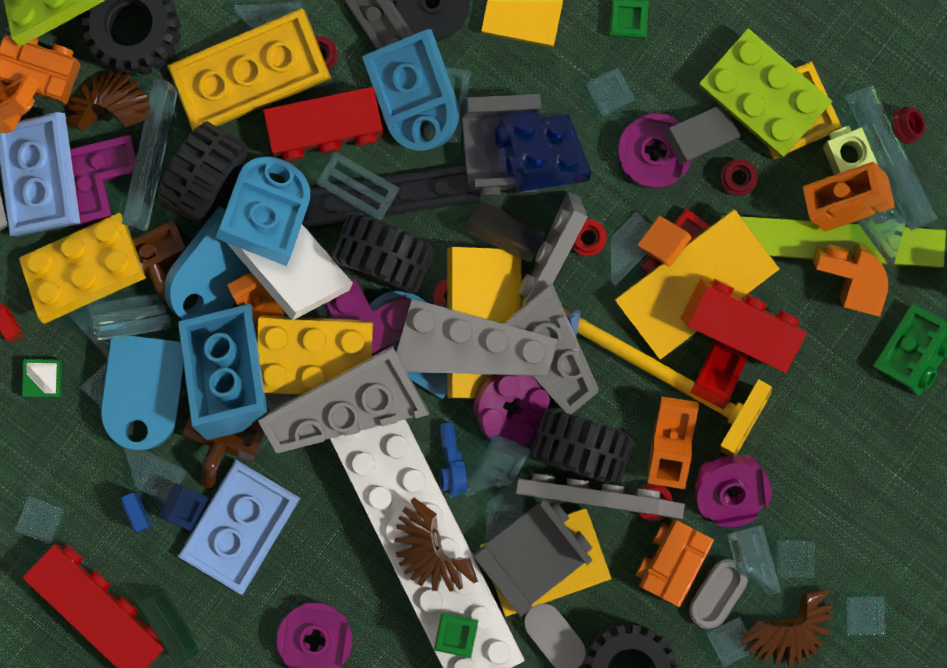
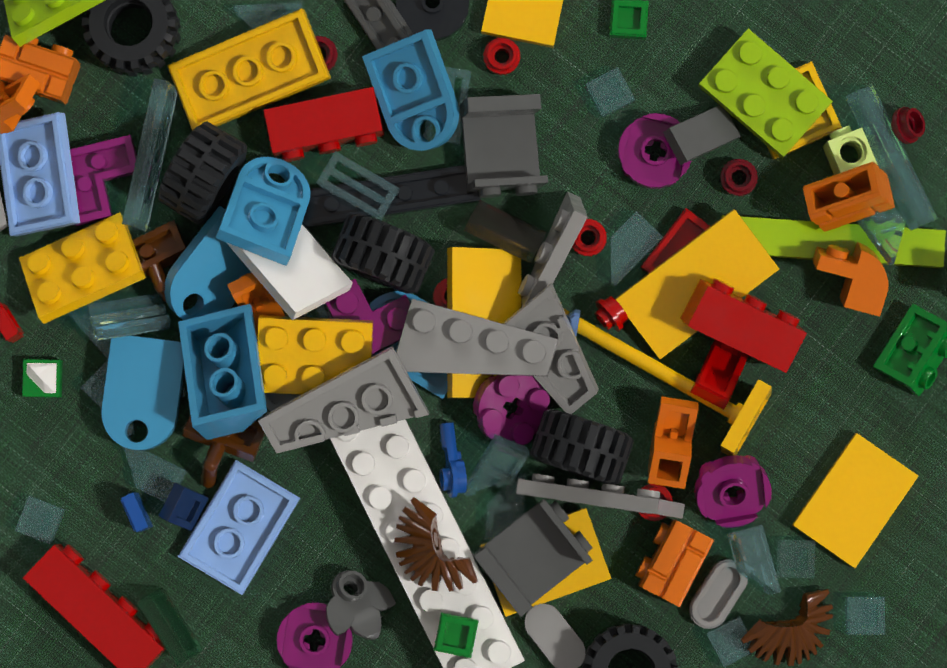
(110, 96): reddish brown hair -> none
(359, 610): none -> dark grey plate
(497, 45): none -> red plate
(541, 150): clear blue plate -> none
(610, 314): none -> red plate
(664, 241): orange tile -> none
(855, 500): none -> yellow tile

